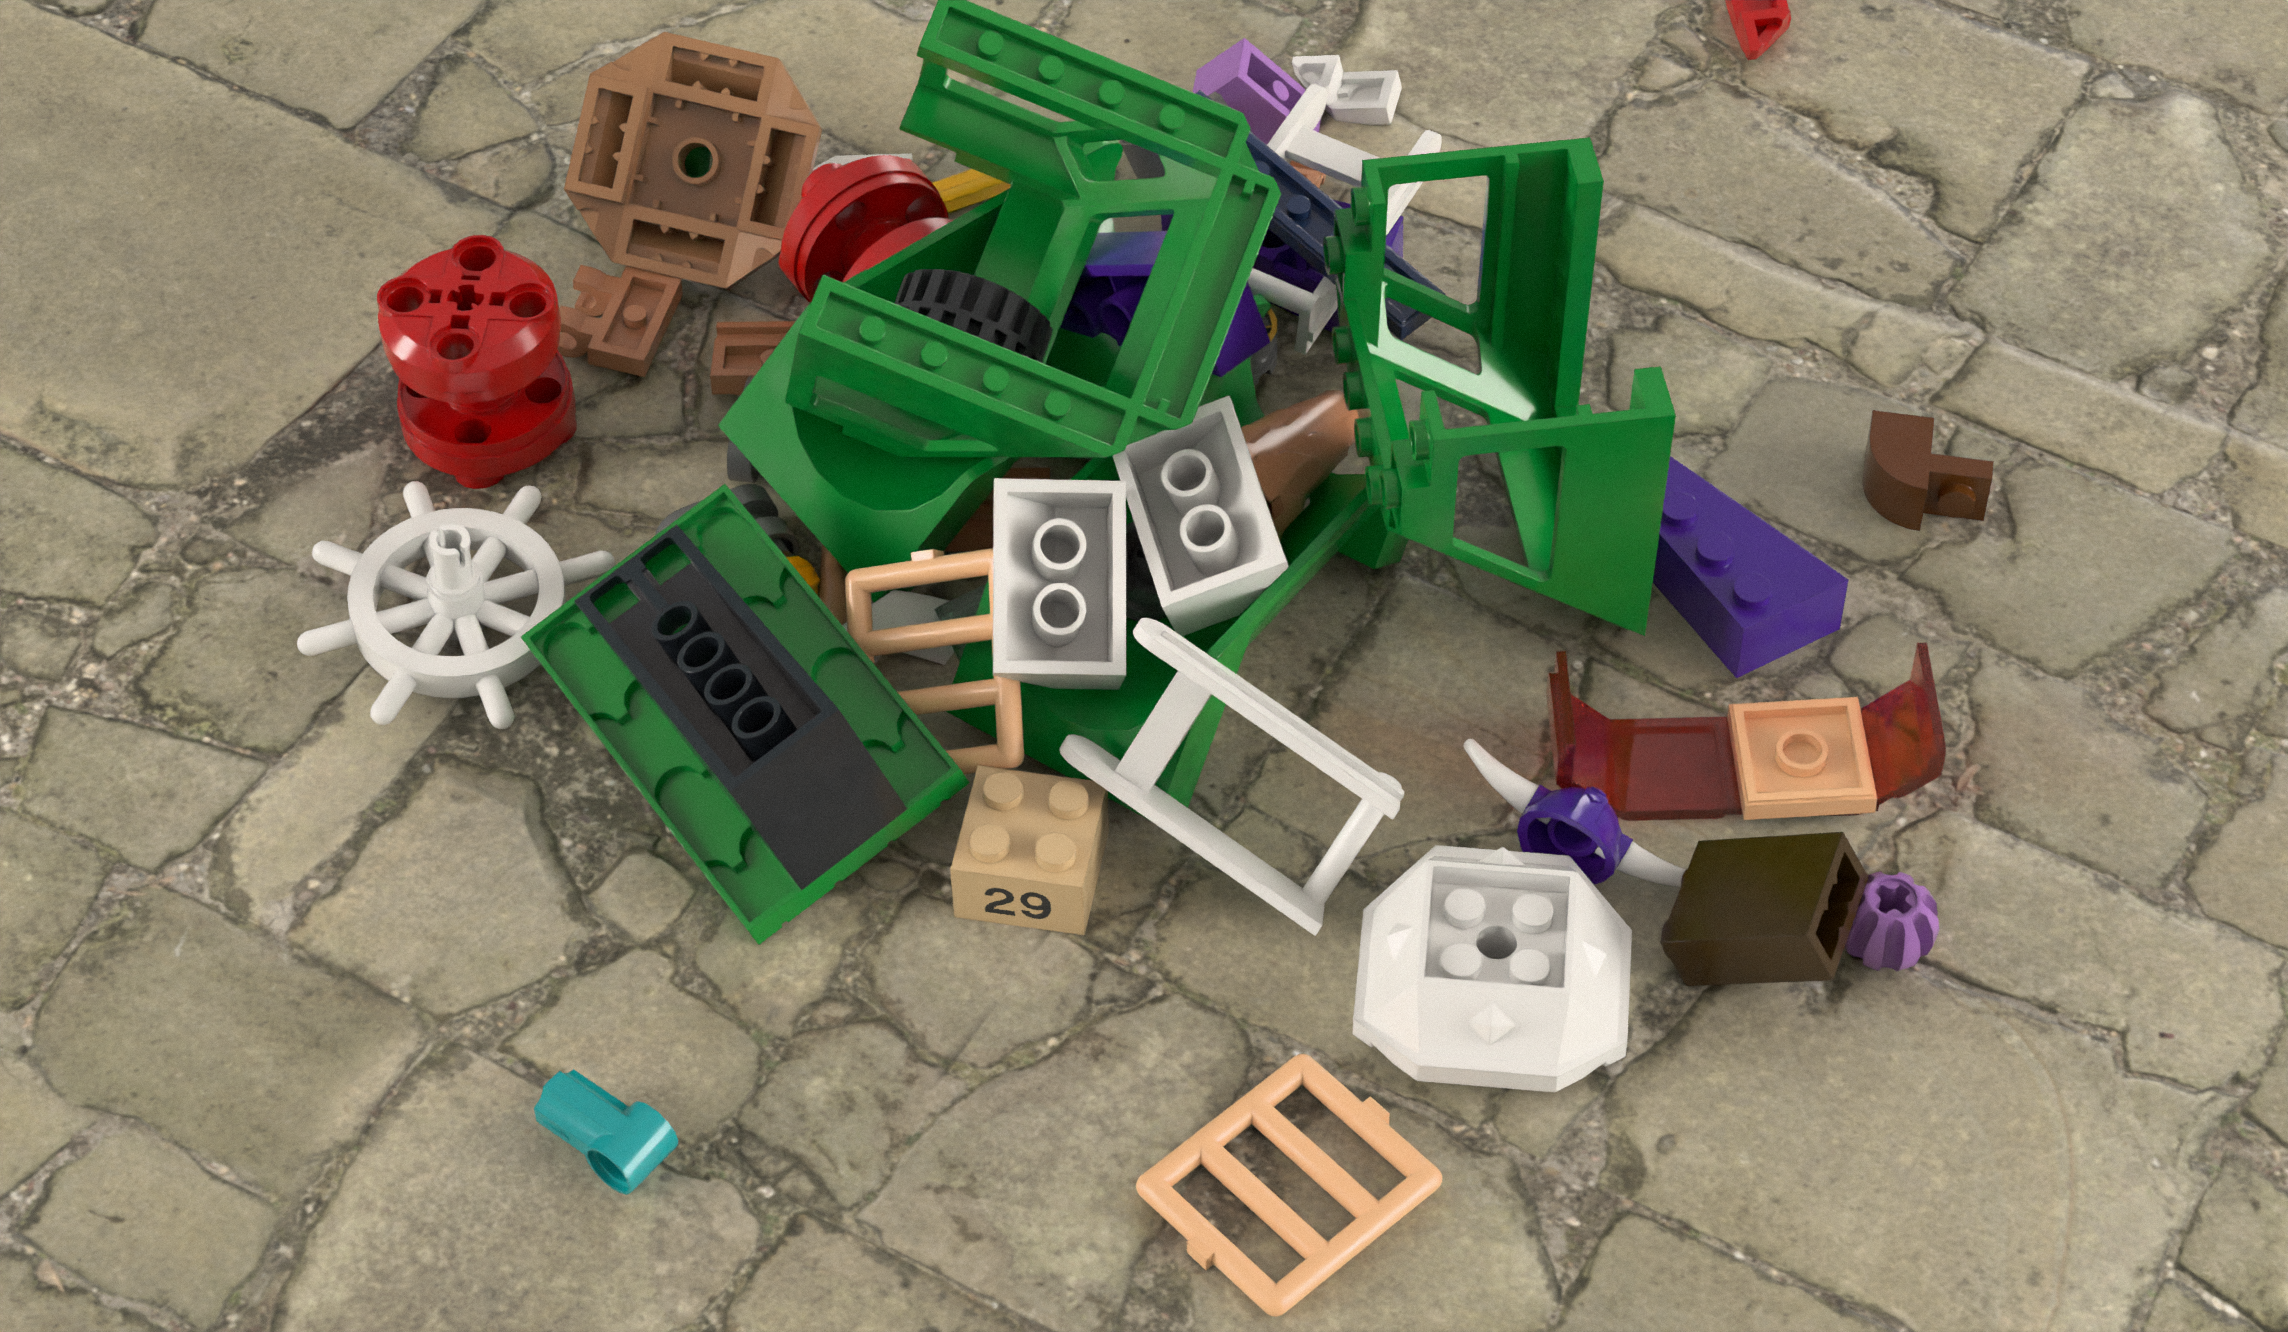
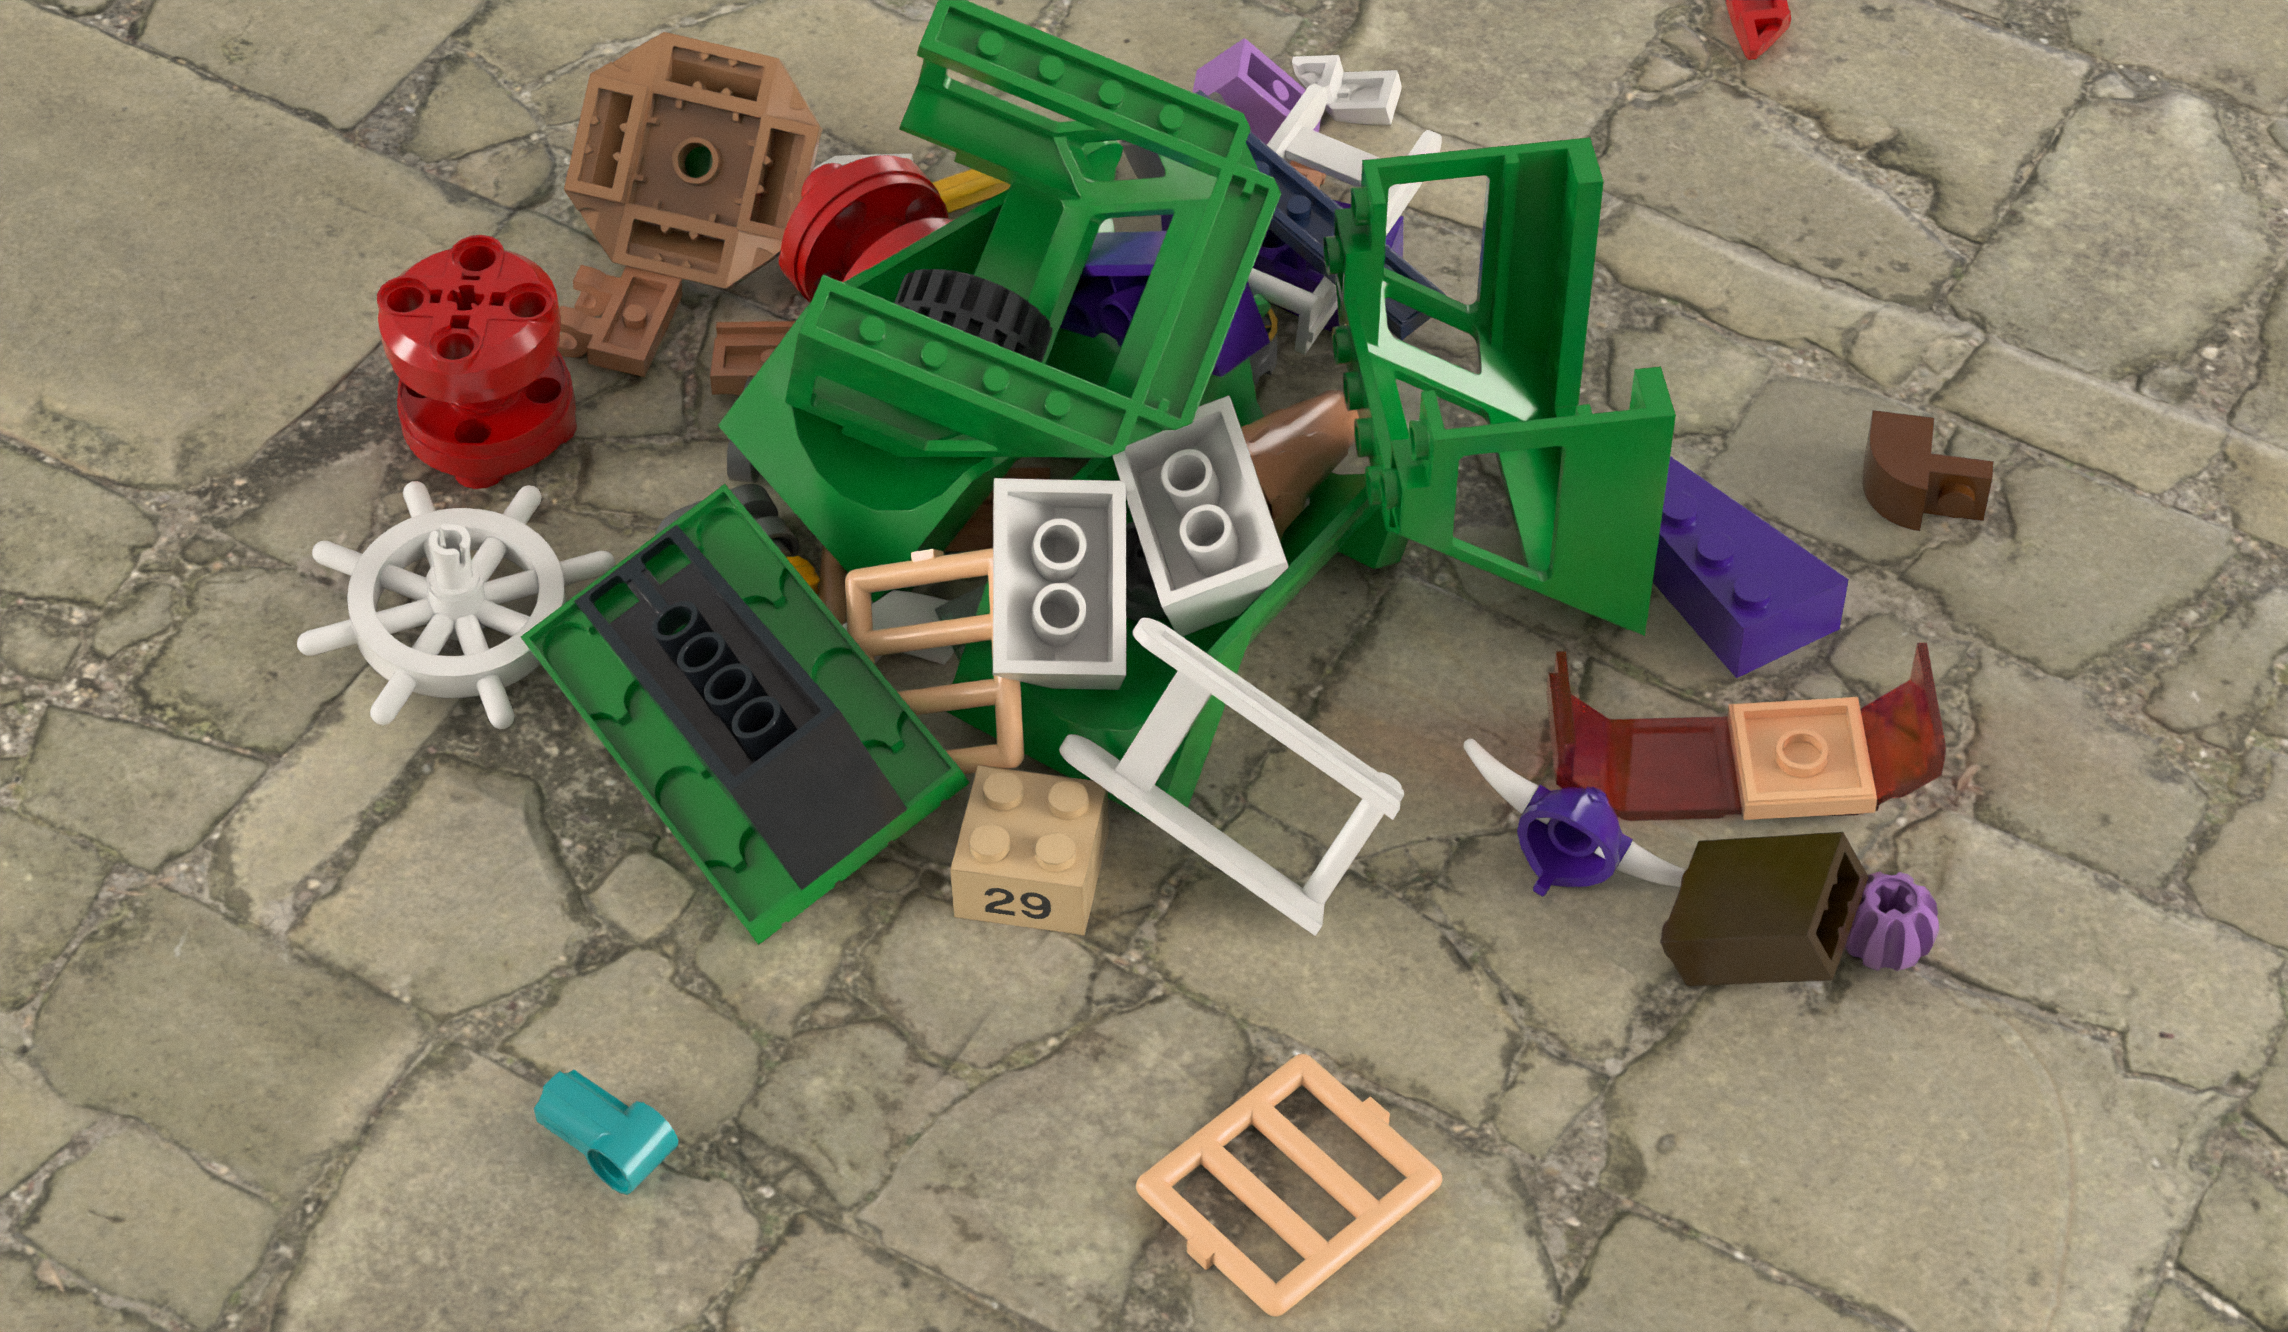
(1511, 1022): white piece -> none

